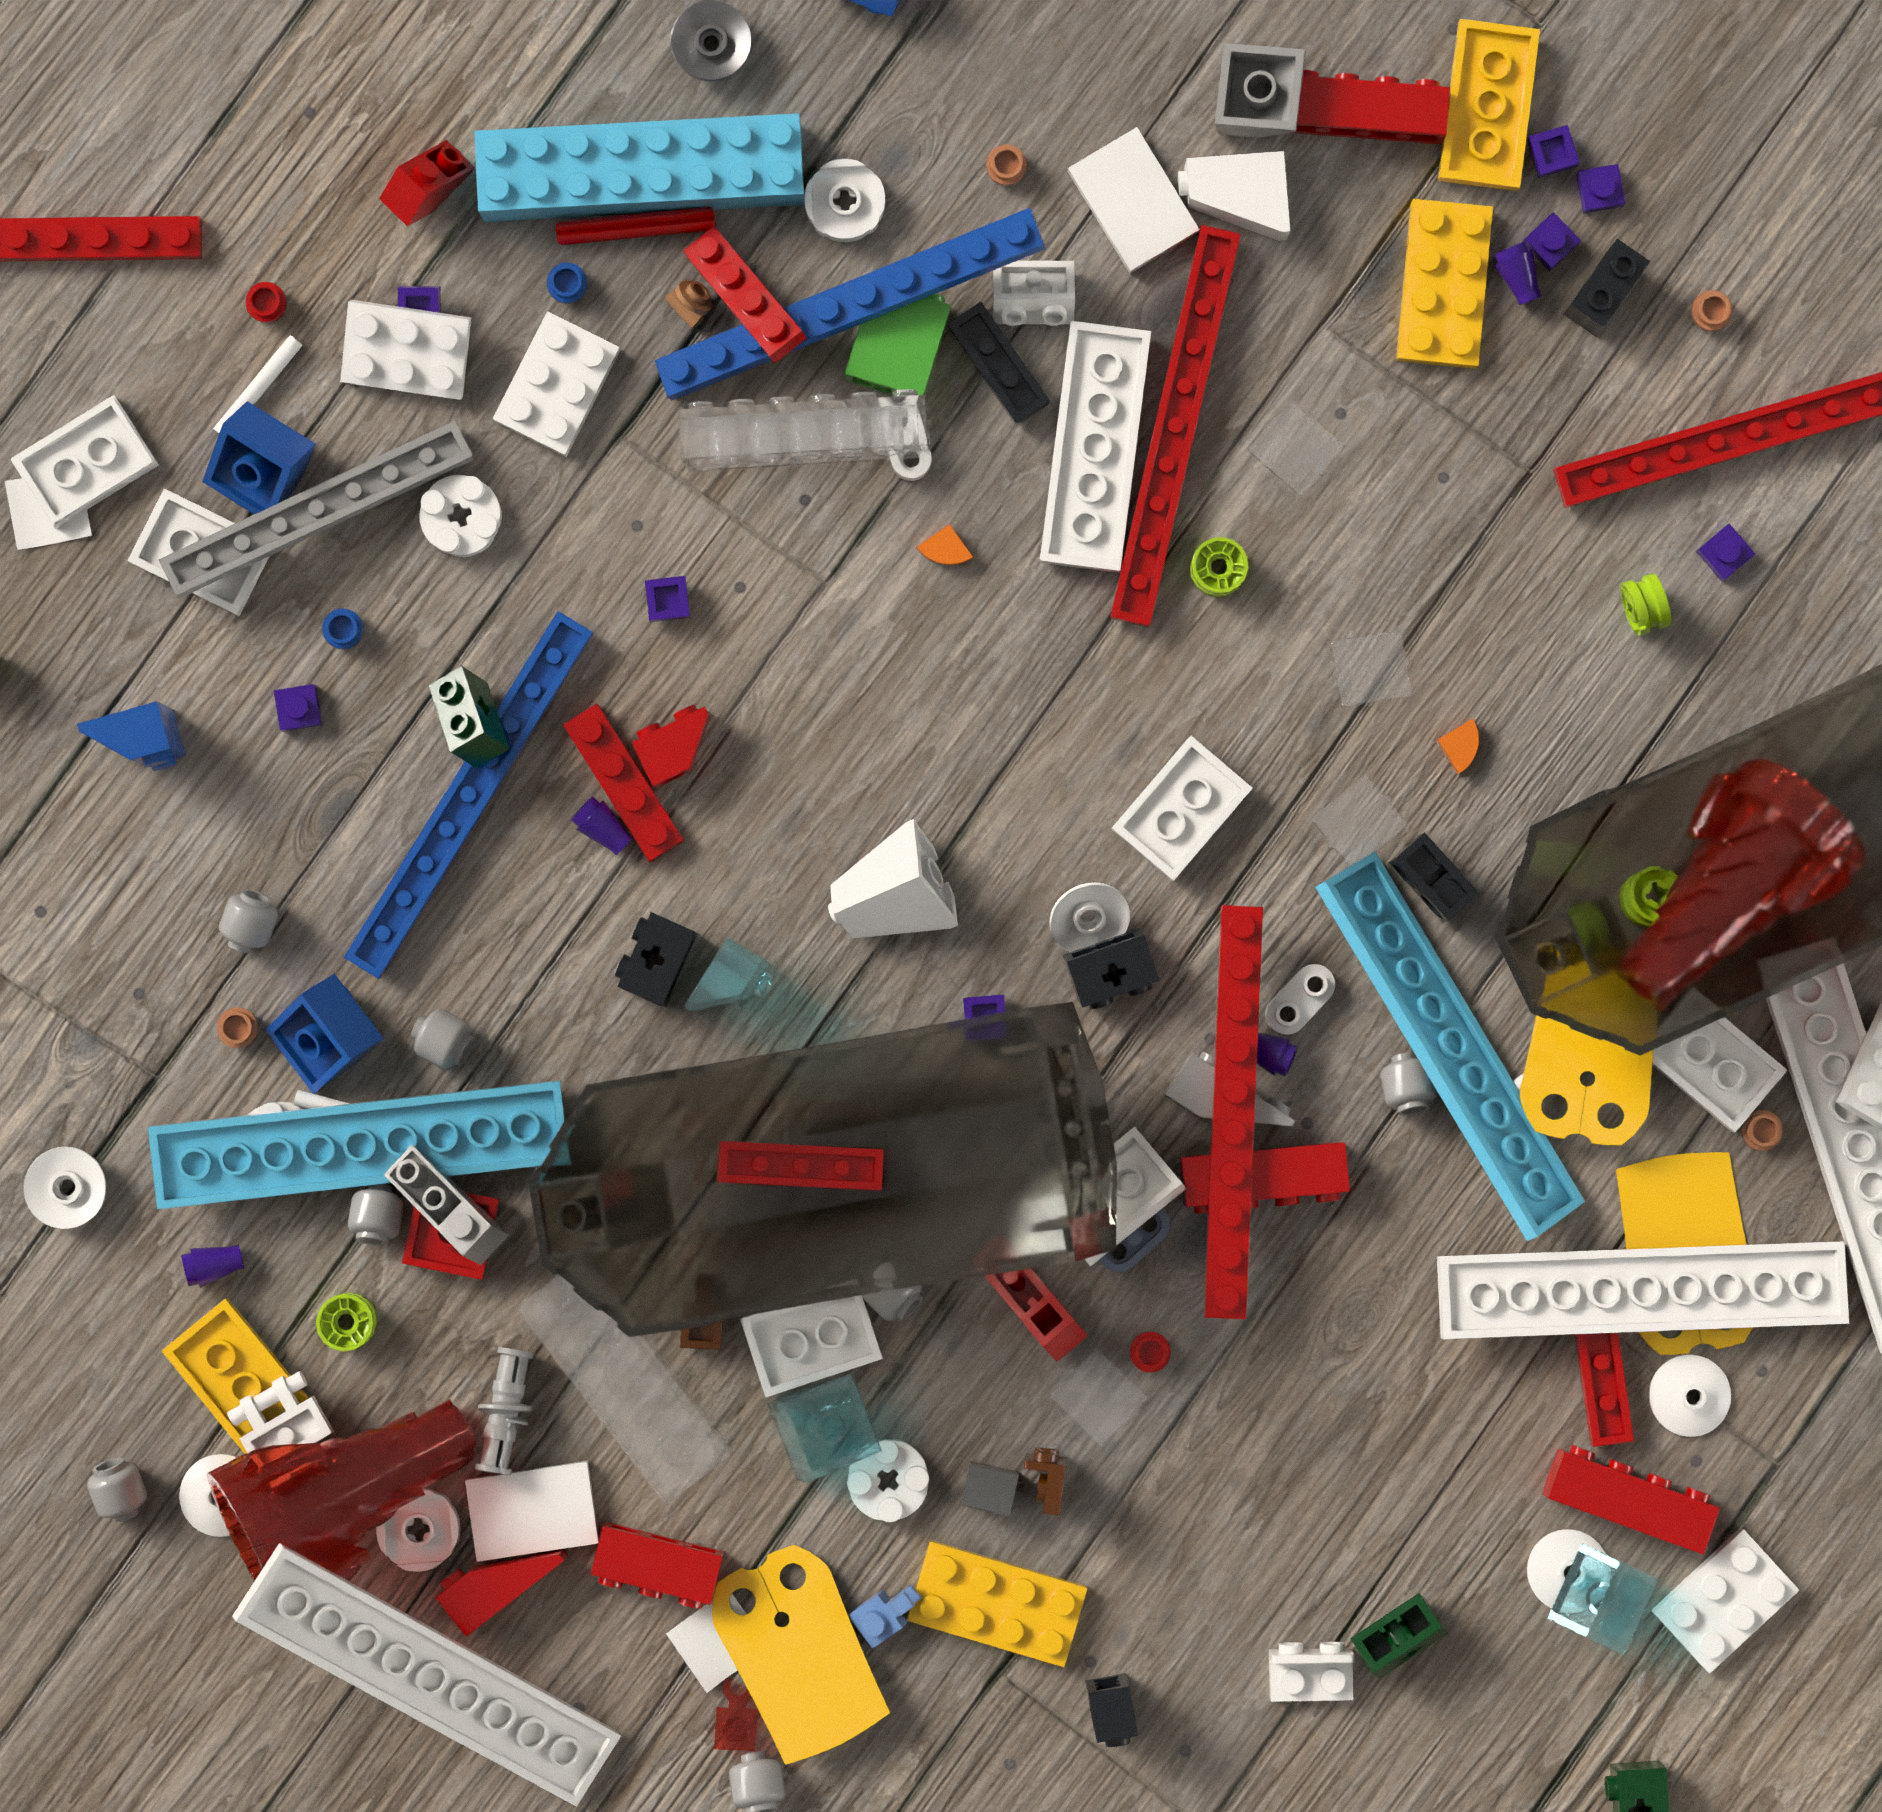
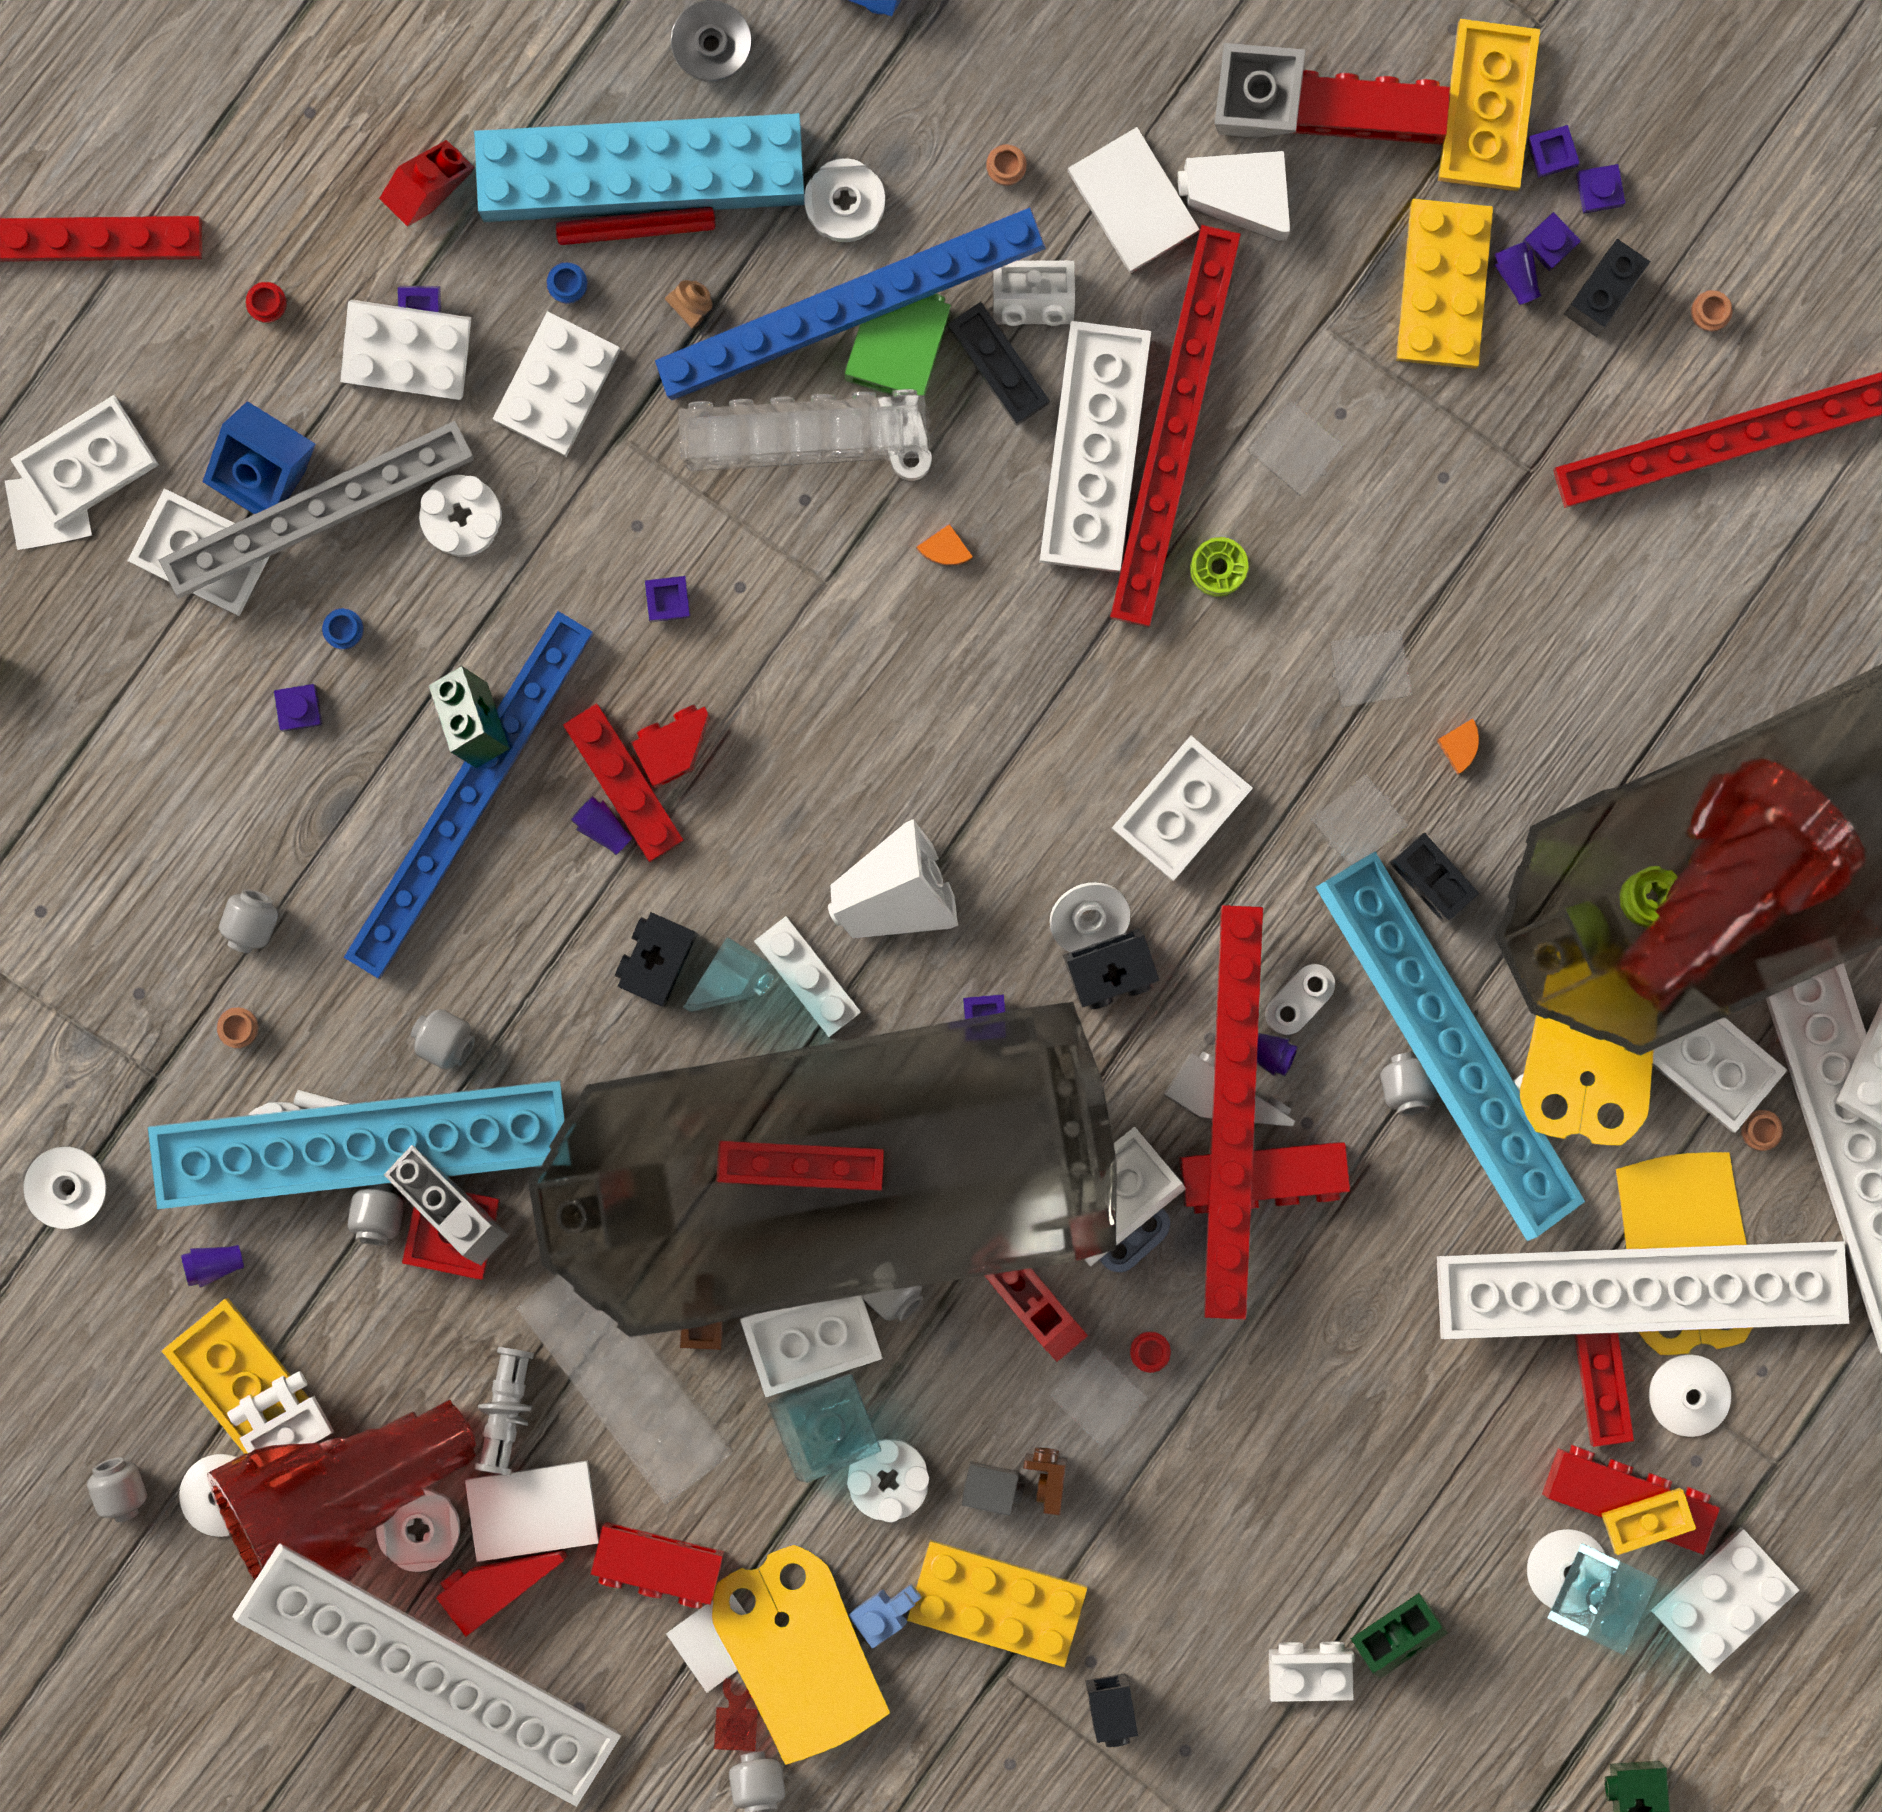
(140, 734): blue slope -> none
(264, 377): white bar -> none
(323, 1033): blue slope -> none
(340, 1337): lime wheel -> none
(744, 294): plate -> none
(807, 976): none -> white plate
(1645, 604): lime wheel -> none
(1648, 1521): none -> yellow plate
(1725, 552): dark purple plate -> none

